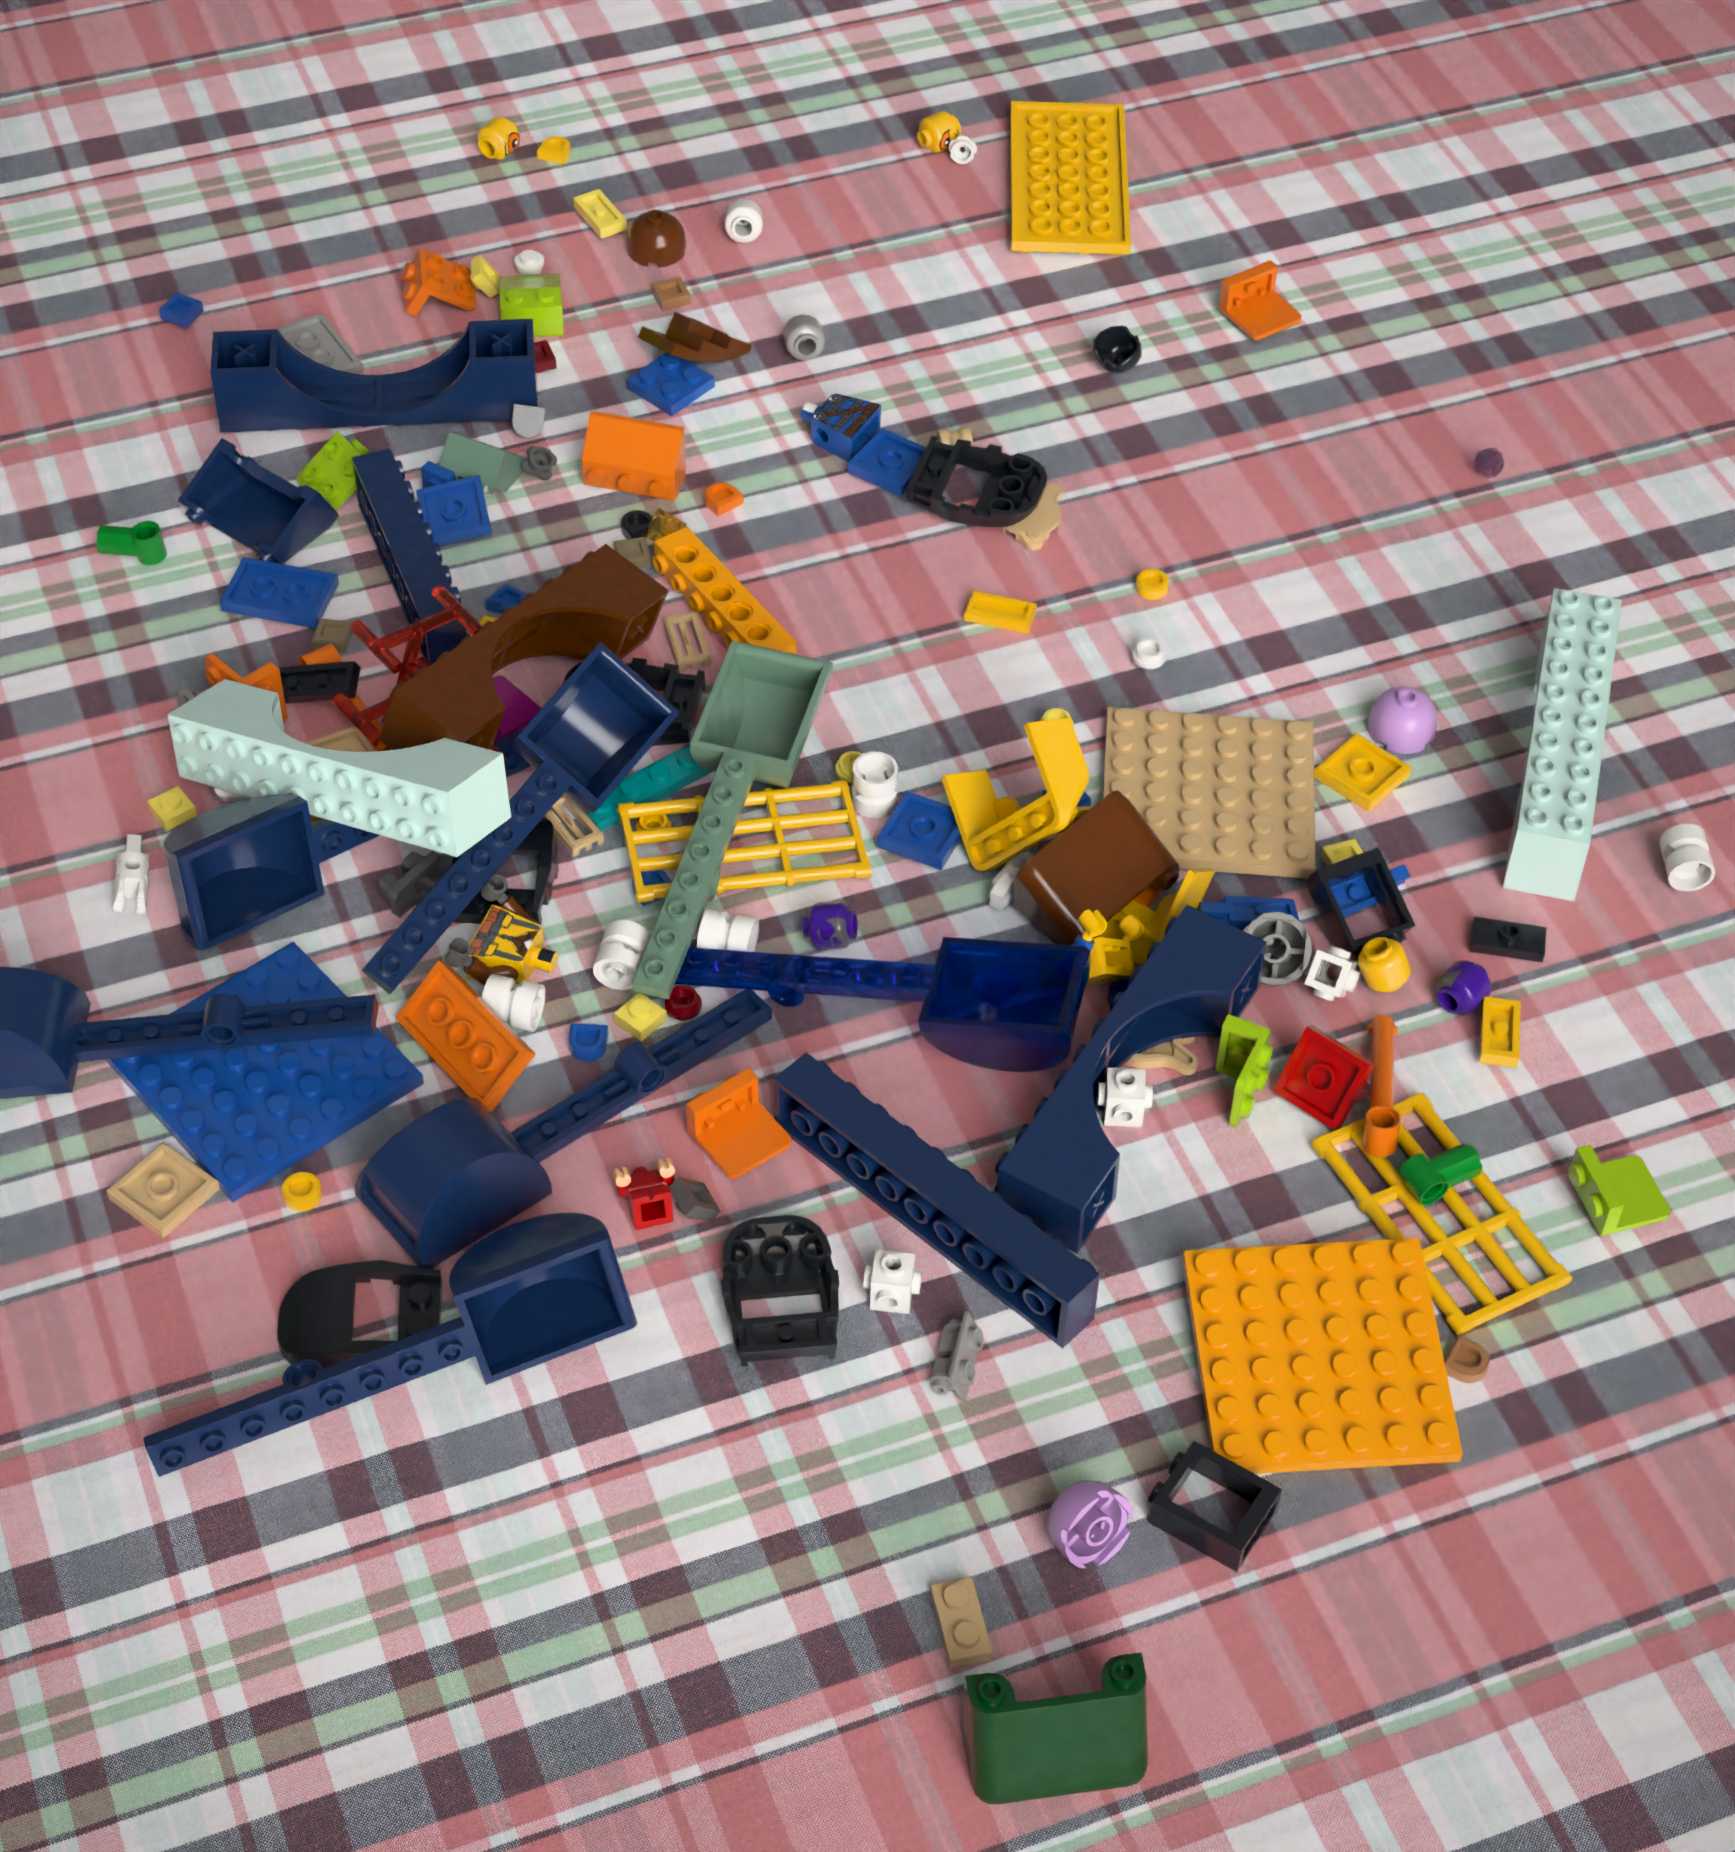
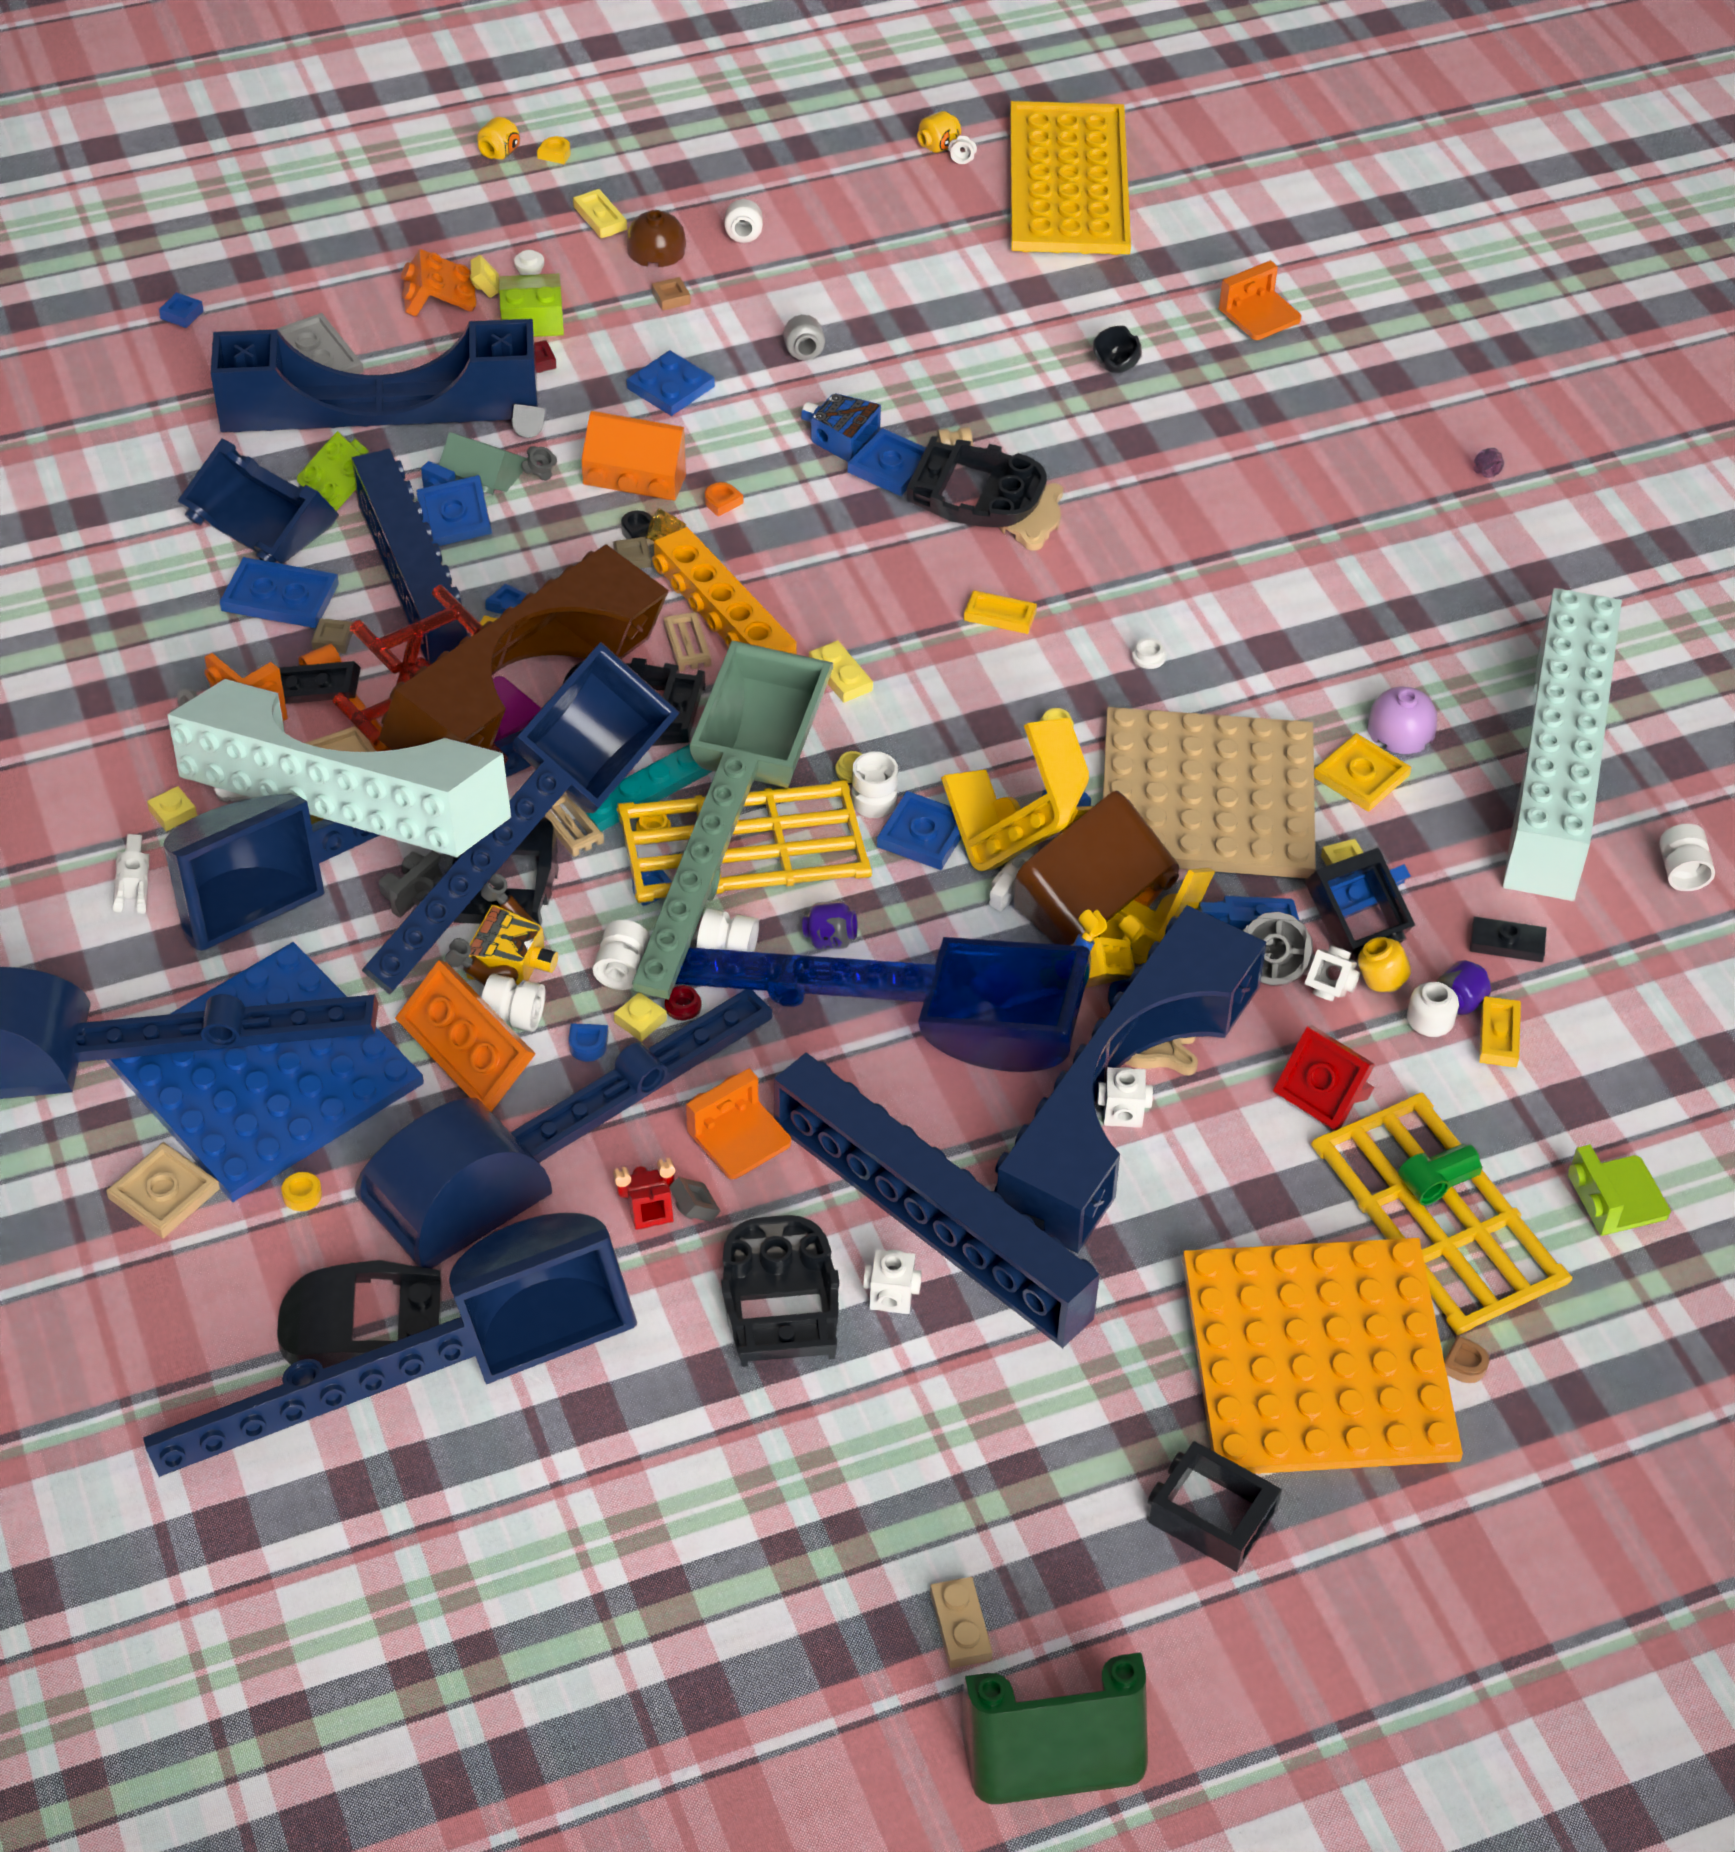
(141, 541): green piece -> none
(695, 340): reddish brown slope -> none
(847, 677): none -> light yellow plate
(961, 1342): light grey hinge -> none
(1089, 1522): lavender cylinder -> none
(1152, 584): yellow tile -> none
(1244, 1056): lime bracket -> none
(1381, 1120): orange piece -> none
(1432, 1009): none -> white head

